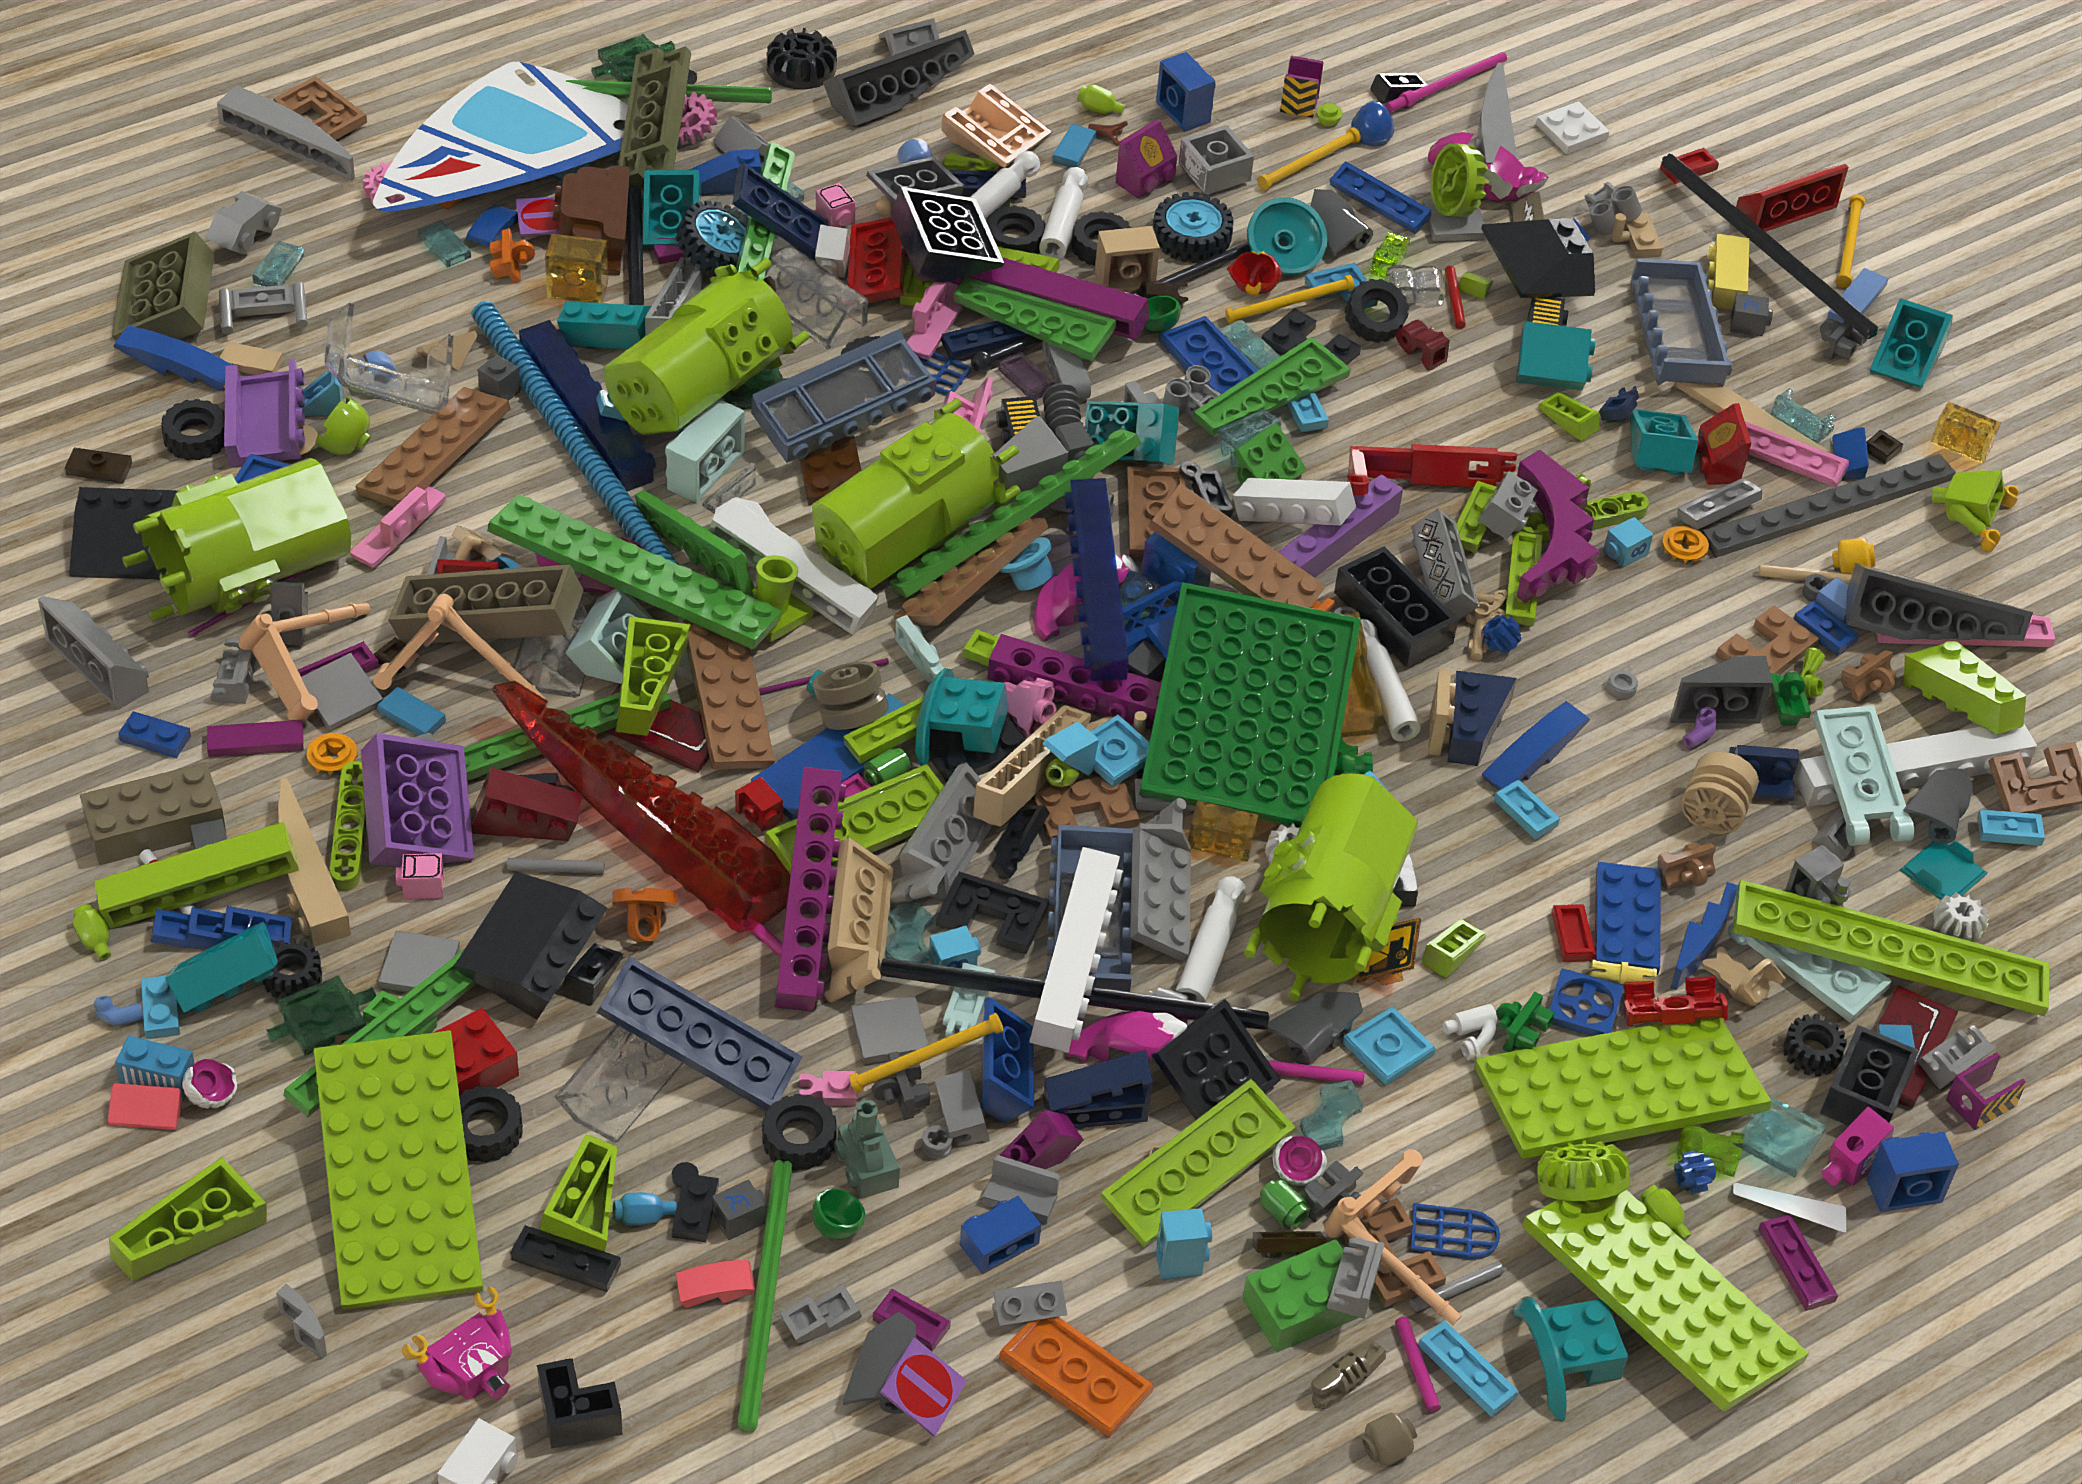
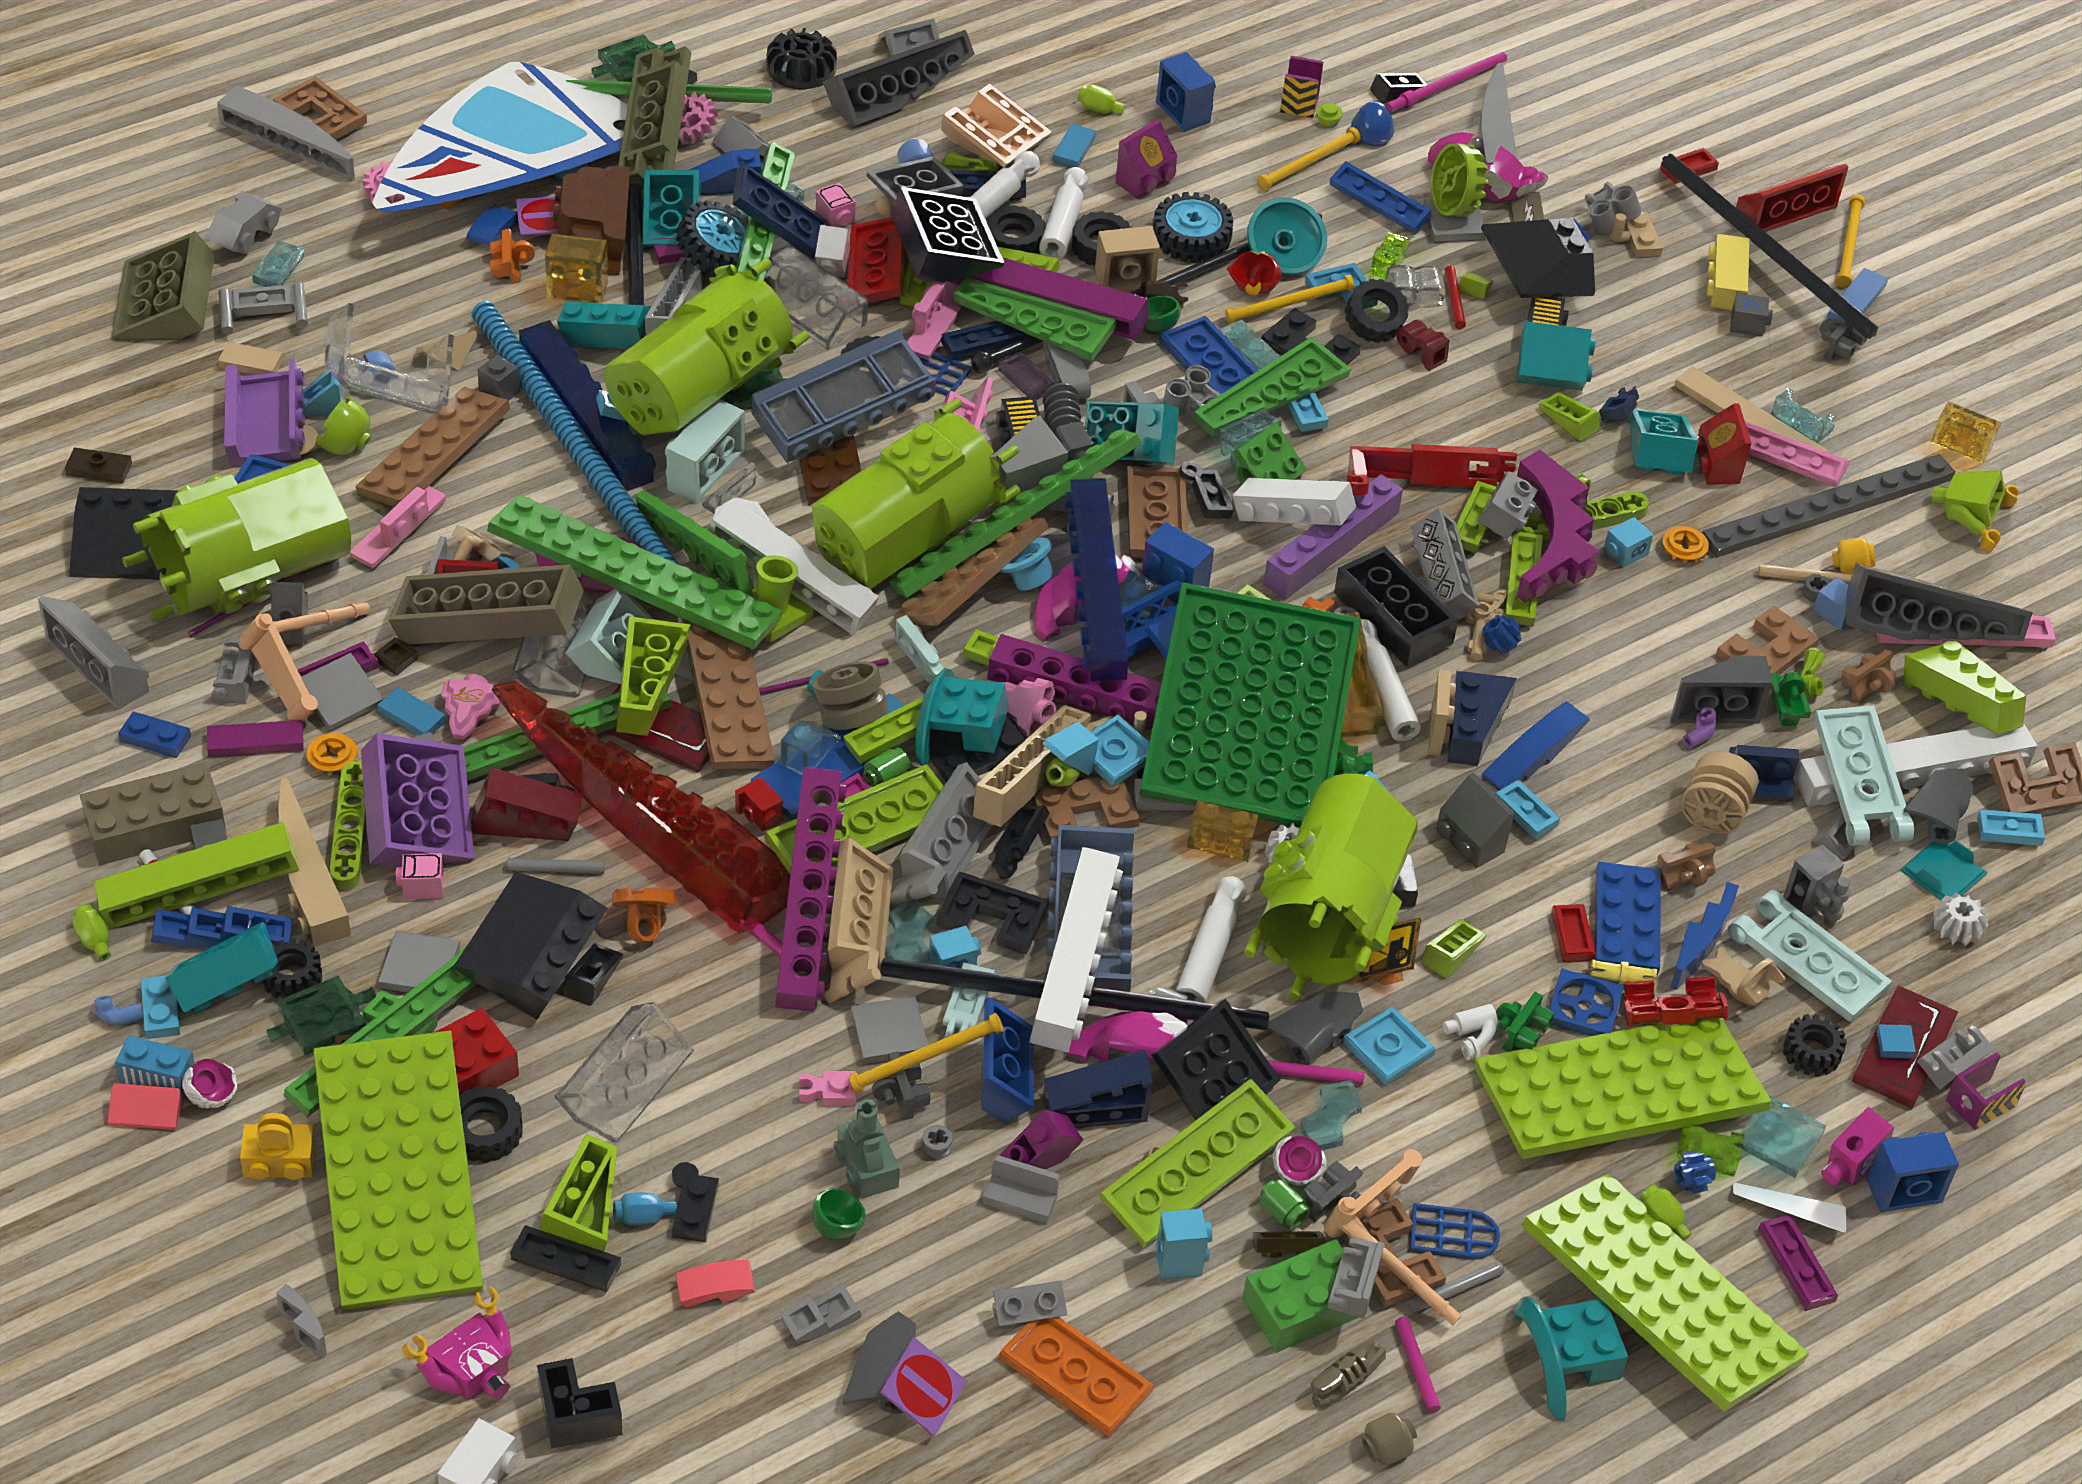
(171, 354): blue slope -> none
(189, 1220): lime wedge -> none
(190, 413): black tyre -> none
(278, 1149): none -> yellow brick
(443, 613): light nougat piece -> none
(444, 243): clear light blue plate -> none
(467, 703): none -> bright pink rock
(699, 1034): dark blue plate -> none
(739, 1209): dark grey brick -> none
(765, 1297): bright green axle -> none
(799, 1109): black tyre -> none
(806, 745): none -> clear light blue slope
(929, 1325): magenta tile -> none
(962, 1108): light grey hinge -> none
(1000, 1234): blue brick -> none
(1109, 130): copper bar -> none
(1147, 662): dark grey brick -> none
(1162, 883): light grey hinge -> none
(1216, 159): light grey brick -> none
(1232, 551): medium nougat plate -> none
(1340, 221): dark grey panel -> none
(1468, 1368): medium azure plate -> none
(1475, 821): none -> dark grey slope
(1572, 127): white plate -> none
(1583, 1172): lime gear -> none
(1622, 684): light grey tile -> none
(1679, 322): window -> none
(1719, 503): light grey plate -> none
(1831, 630): blue plate -> none
(1853, 447): blue slope -> none
(1870, 1076): black slope -> none
(1883, 446): dark brown tile -> none
(1892, 947): lime plate -> none
(1912, 343): teal slope -> none

